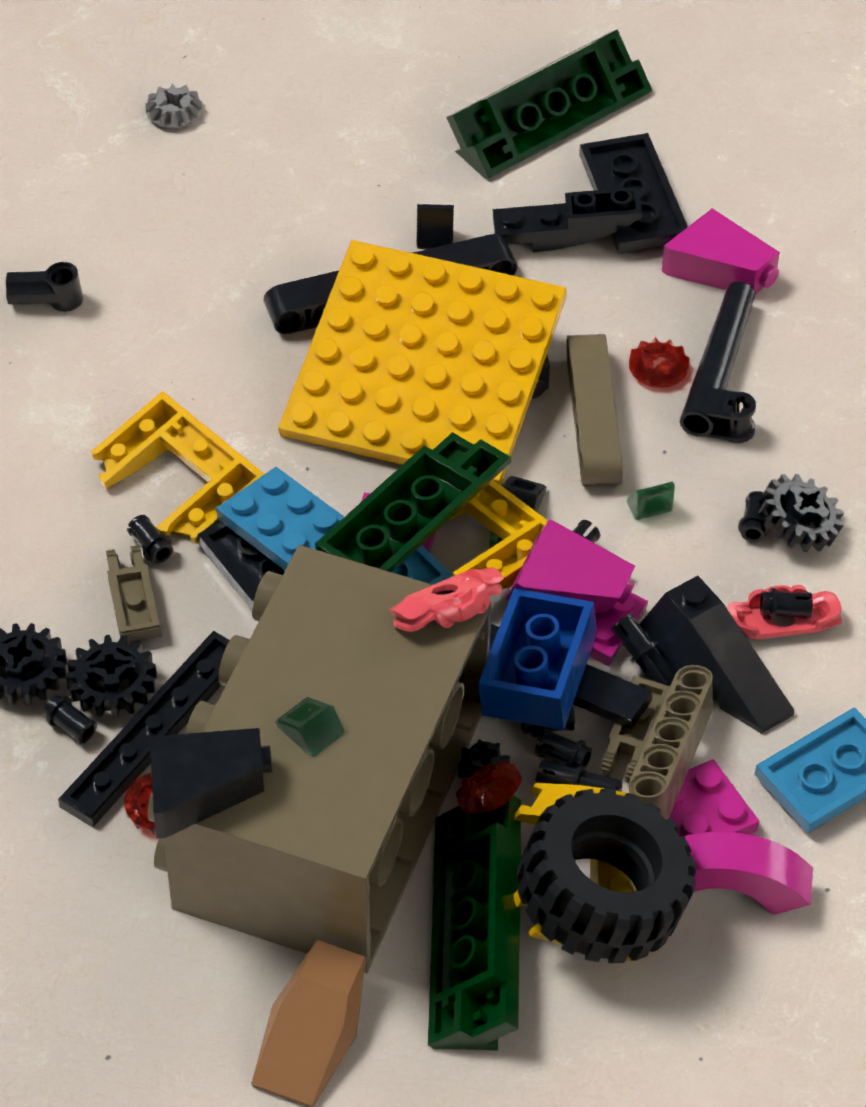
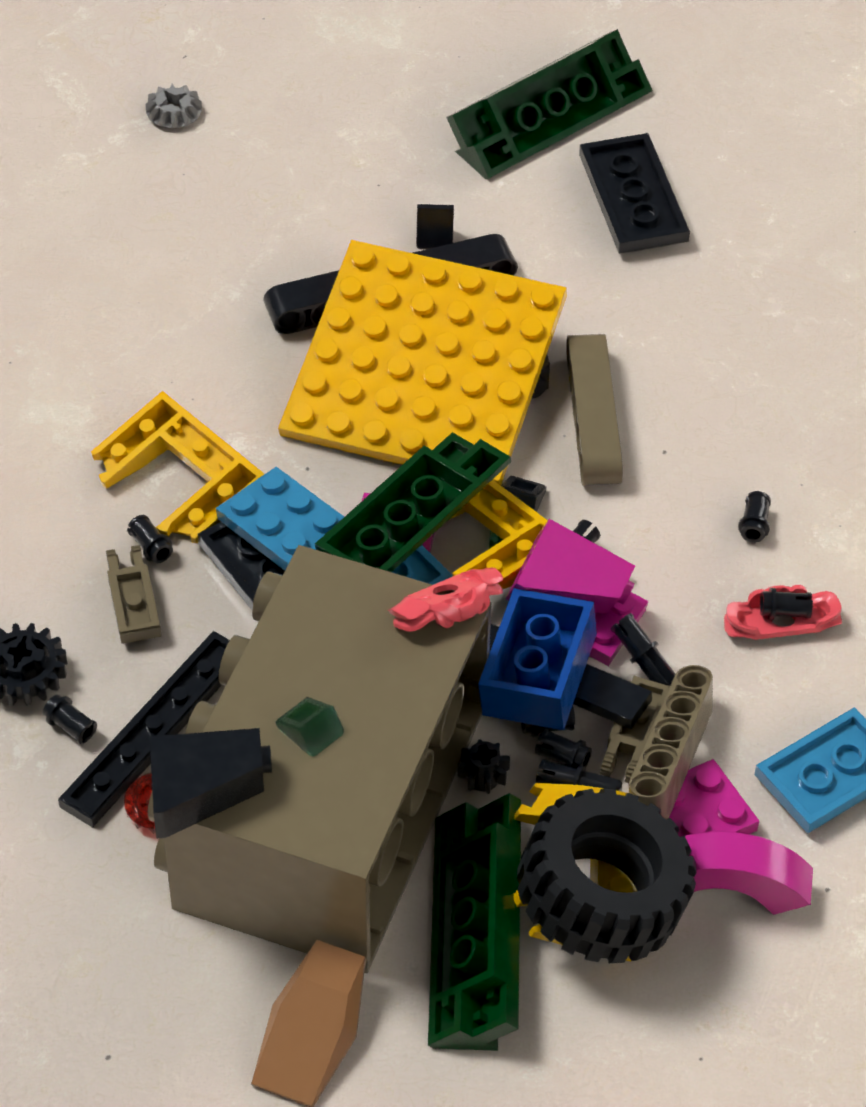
(56, 285): black piece -> none
(111, 676): black gear -> none
(488, 788): clear red gear -> none
(577, 221): black slope -> none
(652, 500): clear green slope -> none
(664, 374): clear red gear -> none
(700, 631): black wedge -> none
(709, 406): black axle -> none
(720, 253): dark pink slope -> none
(801, 512): black gear -> none

